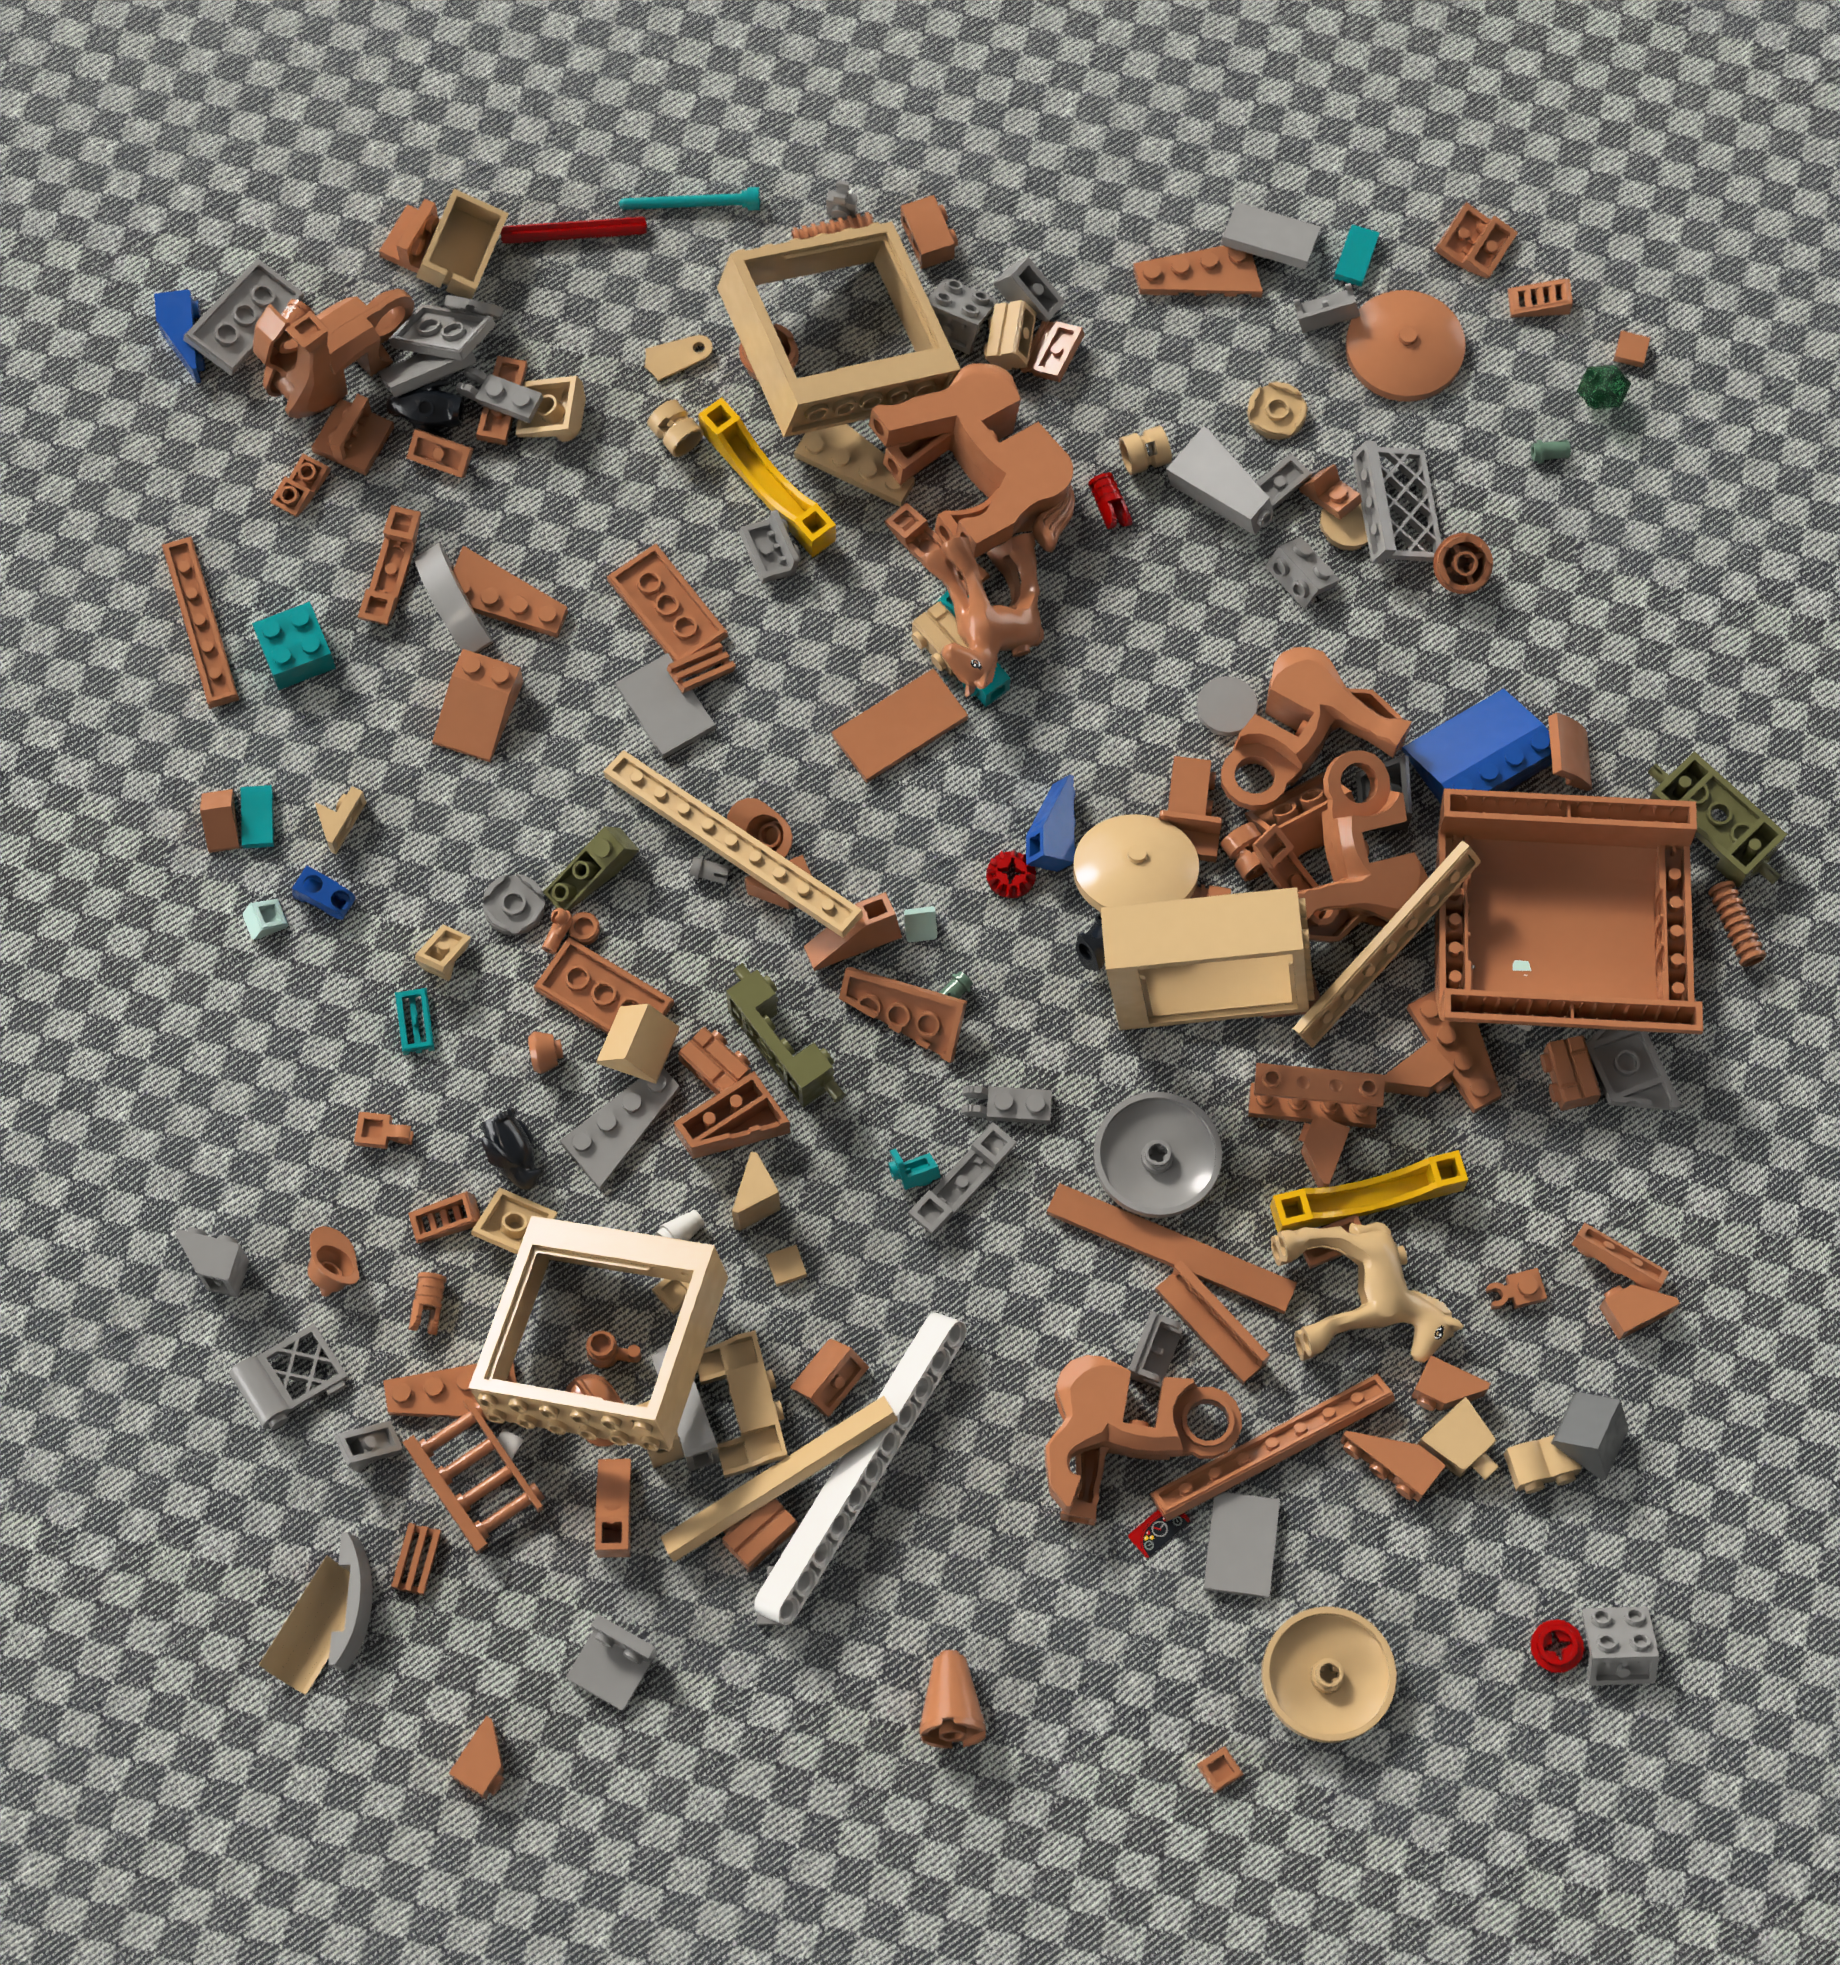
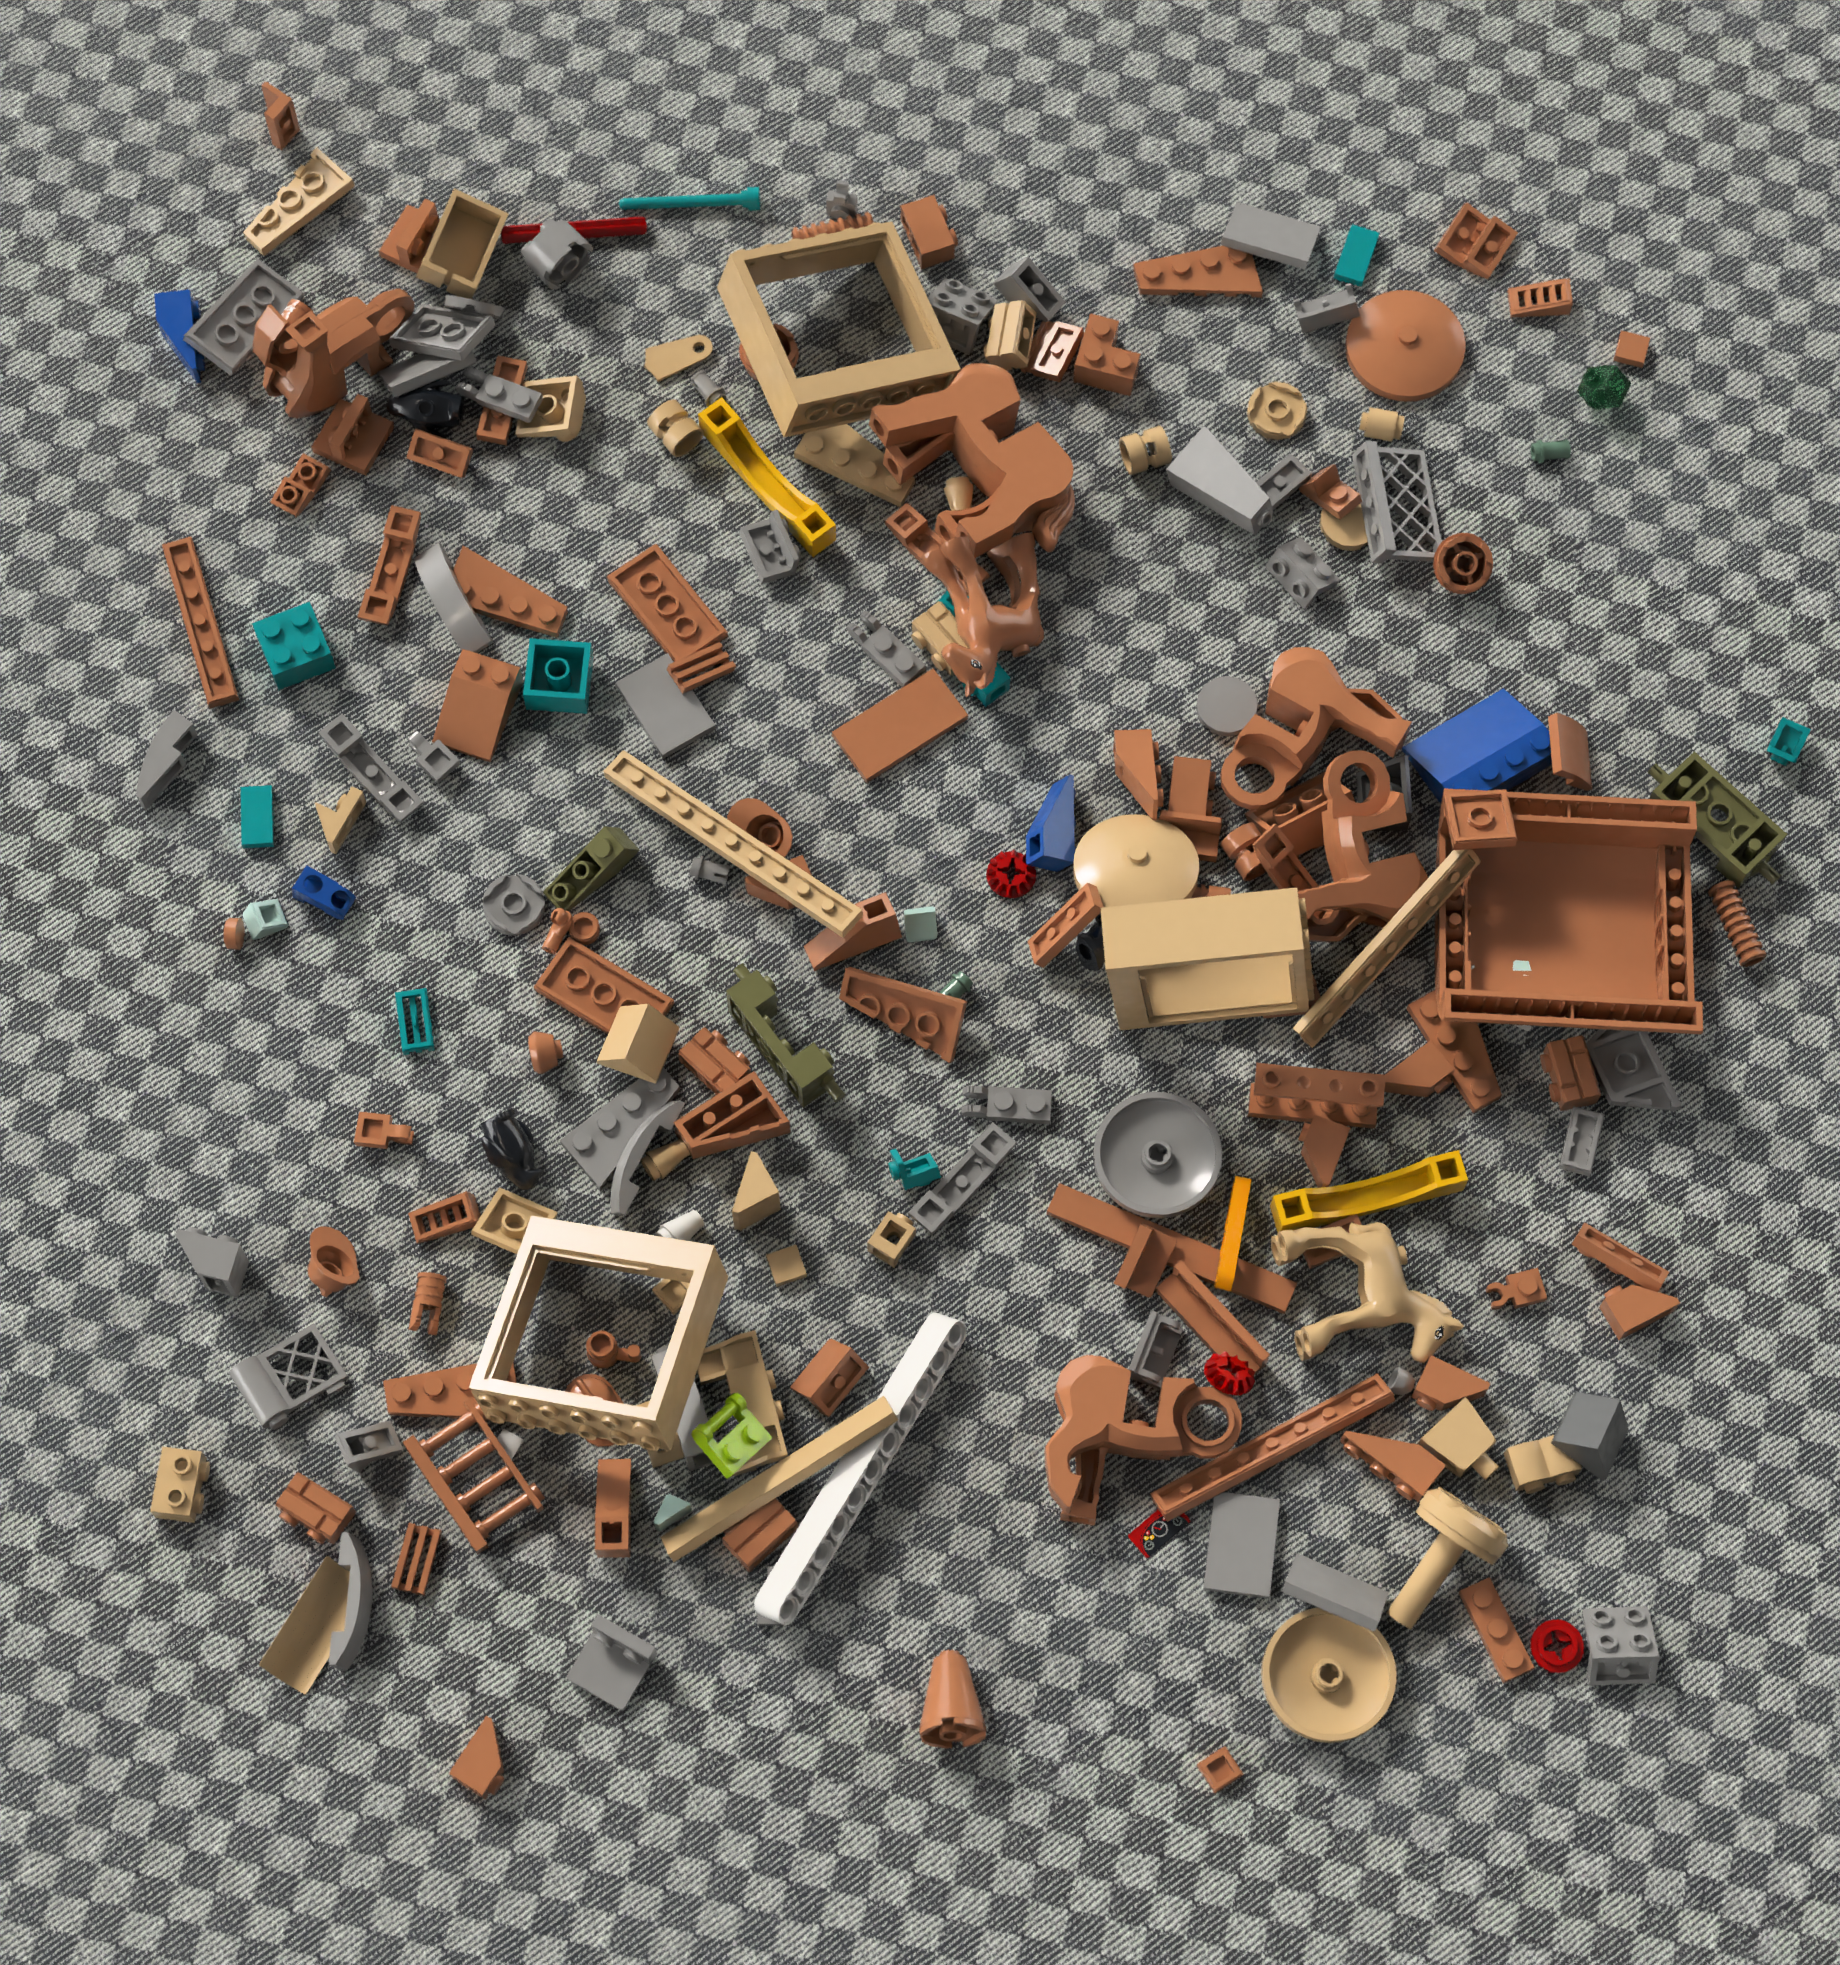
(164, 758): none -> light grey slope
(179, 1484): none -> tan brick
(219, 820): nougat slope -> none
(234, 933): none -> nougat tile
(280, 116): none -> nougat panel
(308, 194): none -> tan wing
(315, 1509): none -> nougat brick
(370, 769): none -> light grey slope
(434, 758): none -> light grey plate
(442, 951): tan slope -> none
(557, 253): none -> light grey brick
(558, 676): none -> teal brick
(622, 1189): none -> light grey slope
(663, 1160): none -> tan cone
(671, 1511): none -> light aqua slope
(707, 387): none -> light grey pin
(736, 1445): none -> lime plate
(887, 650): none -> light grey hinge
(891, 1225): none -> tan brick
(959, 493): none -> tan cone
(1065, 925): none -> nougat plate
(1103, 364): none -> nougat brick
(1109, 500): red hinge -> none
(1136, 767): none -> nougat slope
(1145, 1260): none -> nougat panel
(1223, 1379): none -> red gear
(1232, 1233): none -> light orange beam
(1335, 1592): none -> light grey tile
(1382, 424): none -> tan brick
(1401, 1381): none -> light grey hinge
(1459, 1530): none -> tan piece
(1479, 819): none -> nougat plate
(1496, 1630): none -> nougat plate
(1581, 1141): none -> light grey plate
(1787, 741): none -> teal bracket

